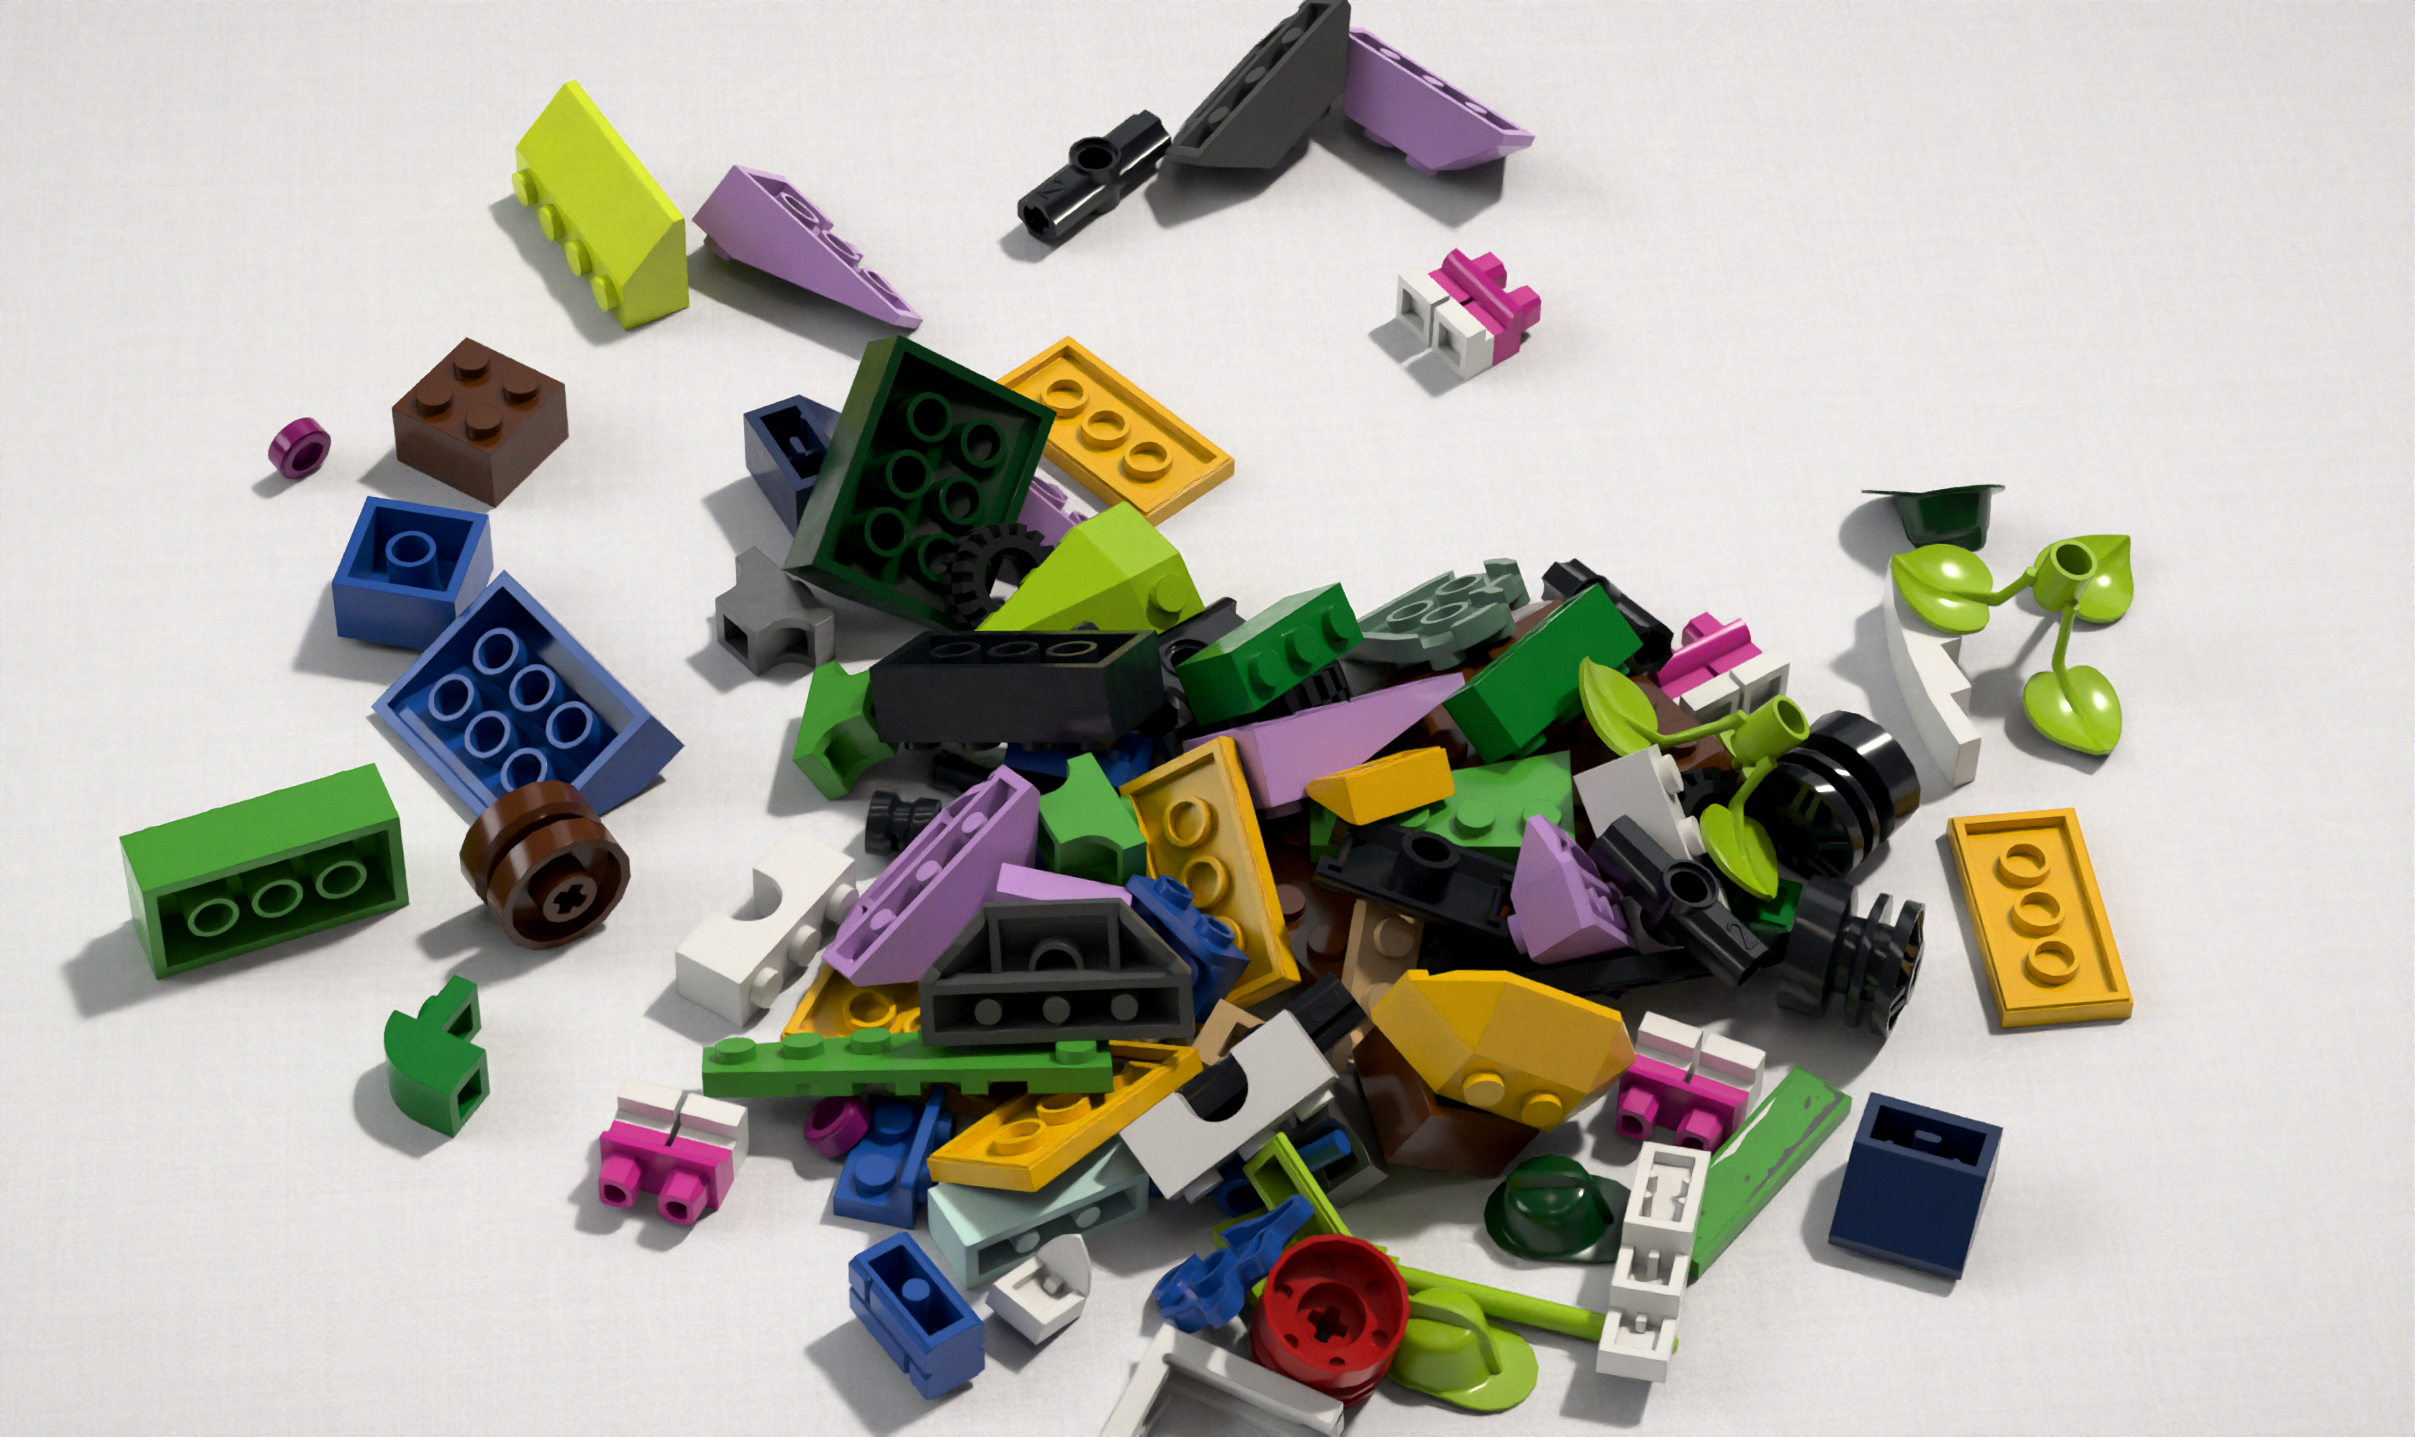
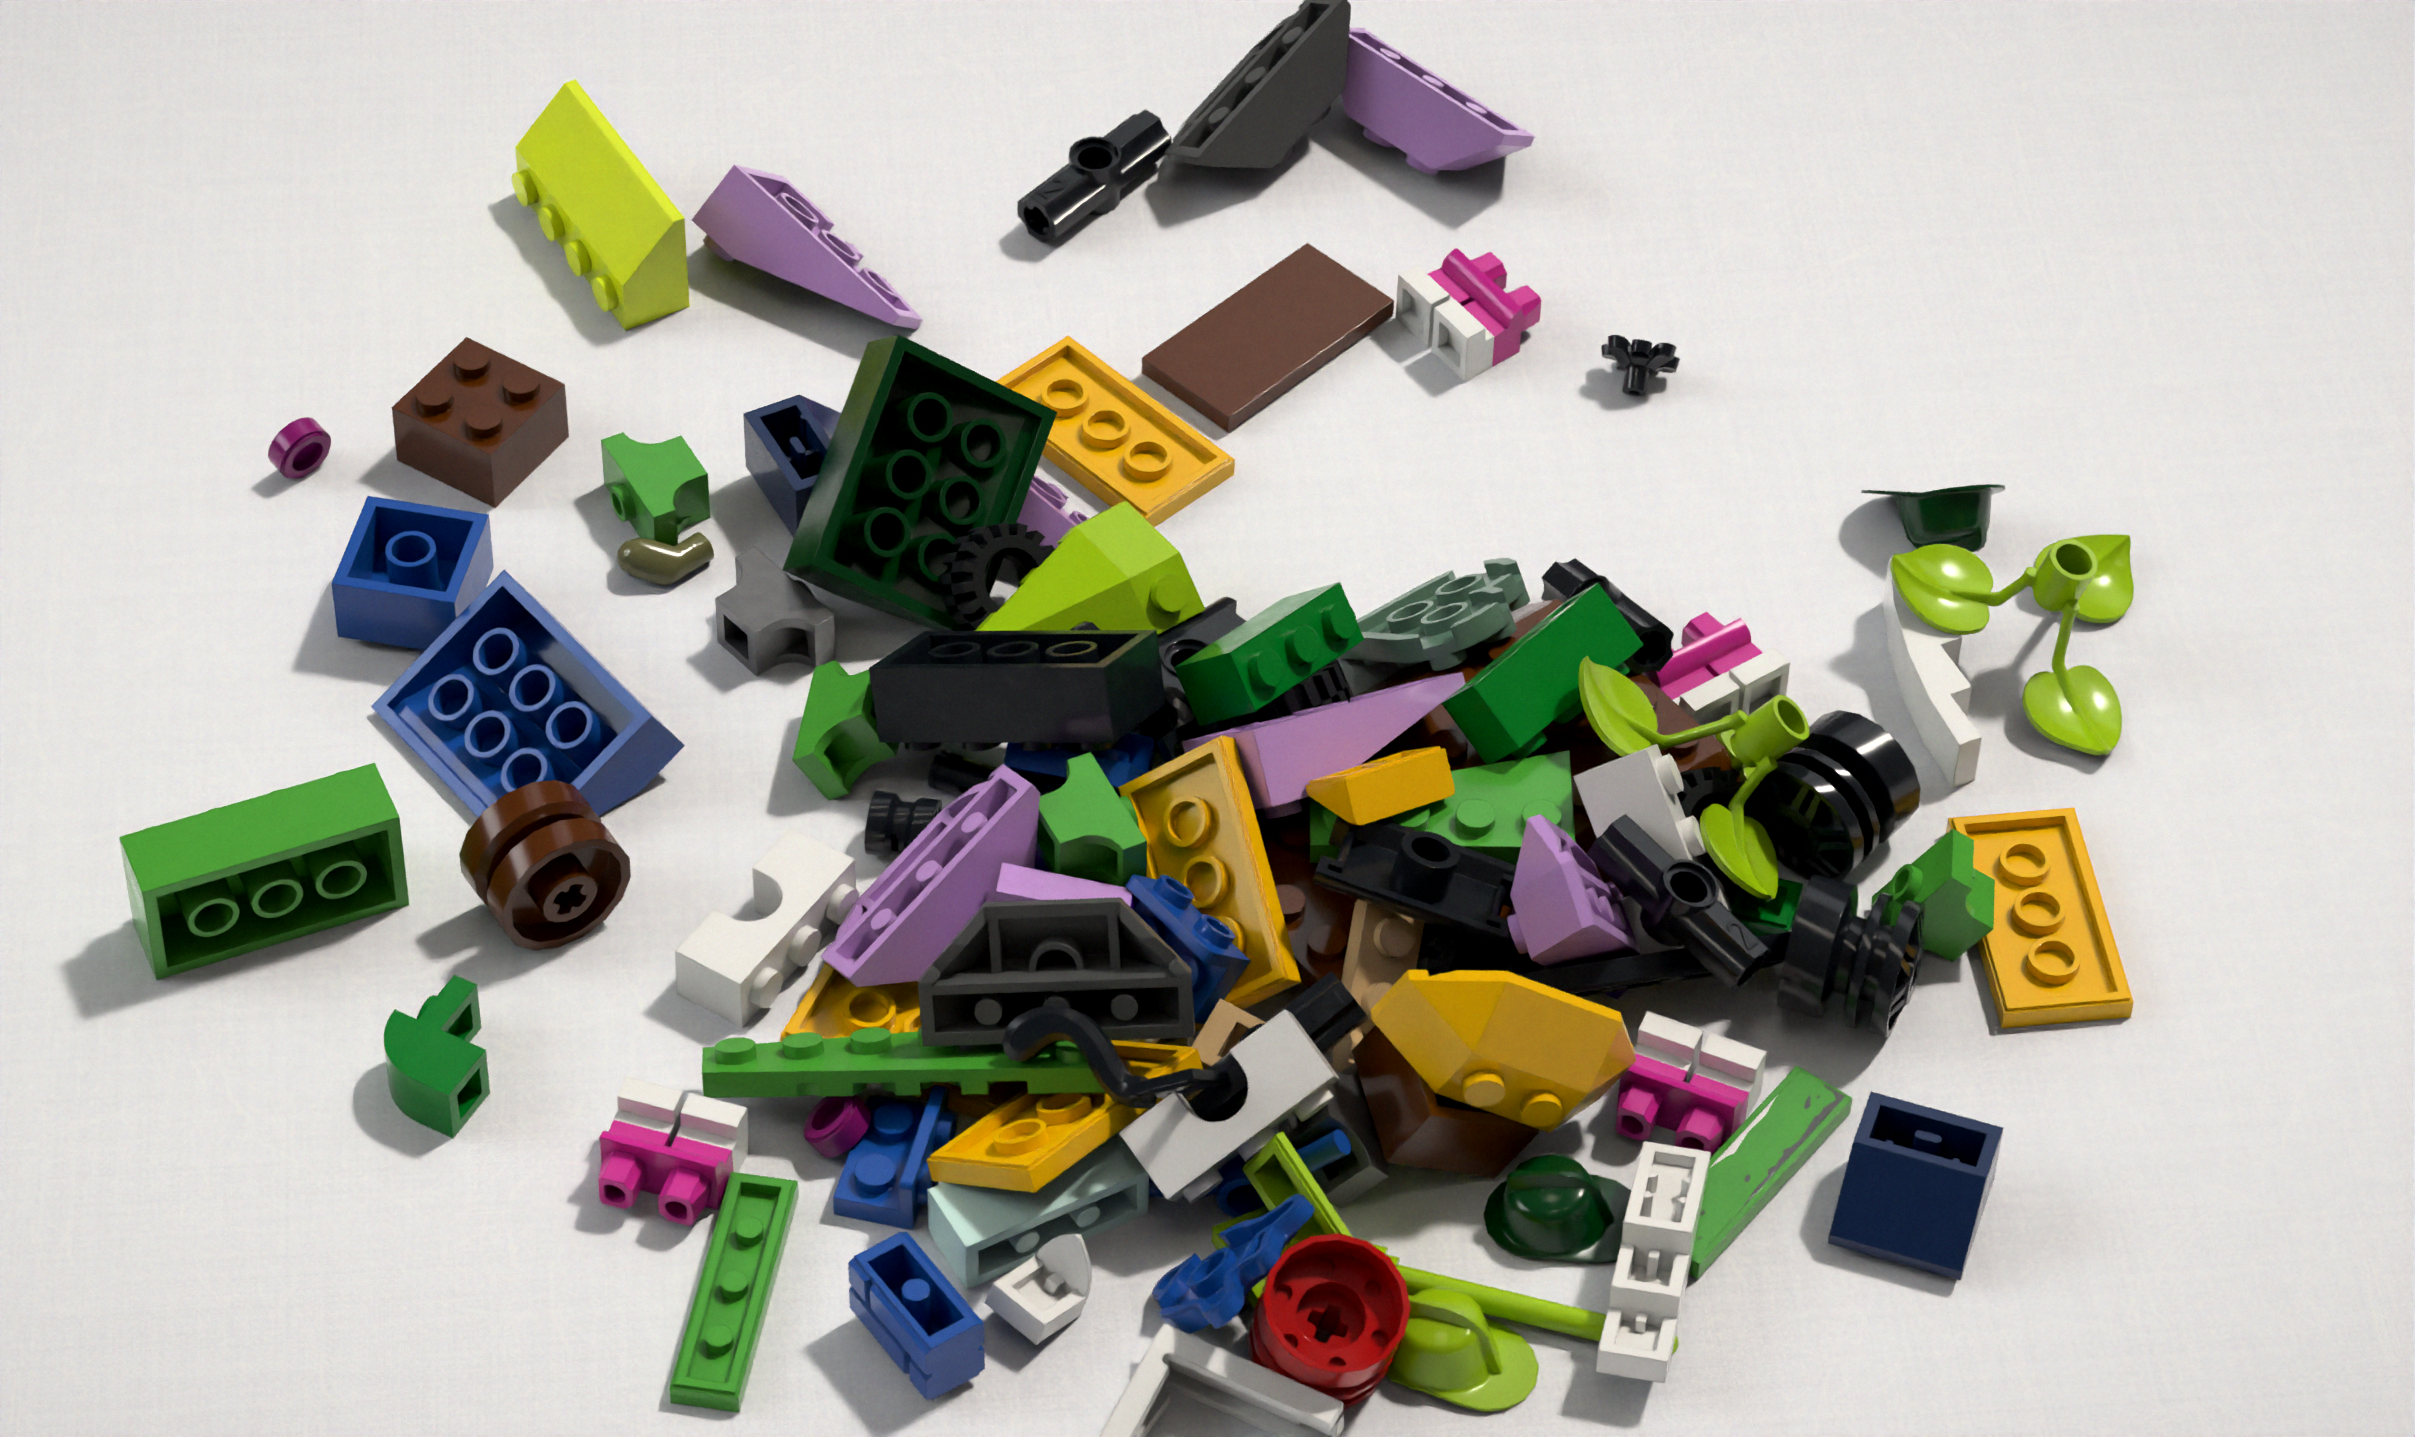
(655, 486): none -> bright green brick
(662, 562): none -> olive arm
(734, 1292): none -> bright green tile
(1046, 1025): none -> black piece
(1267, 337): none -> reddish brown tile
(1639, 361): none -> black plant
(1954, 895): none -> bright green brick

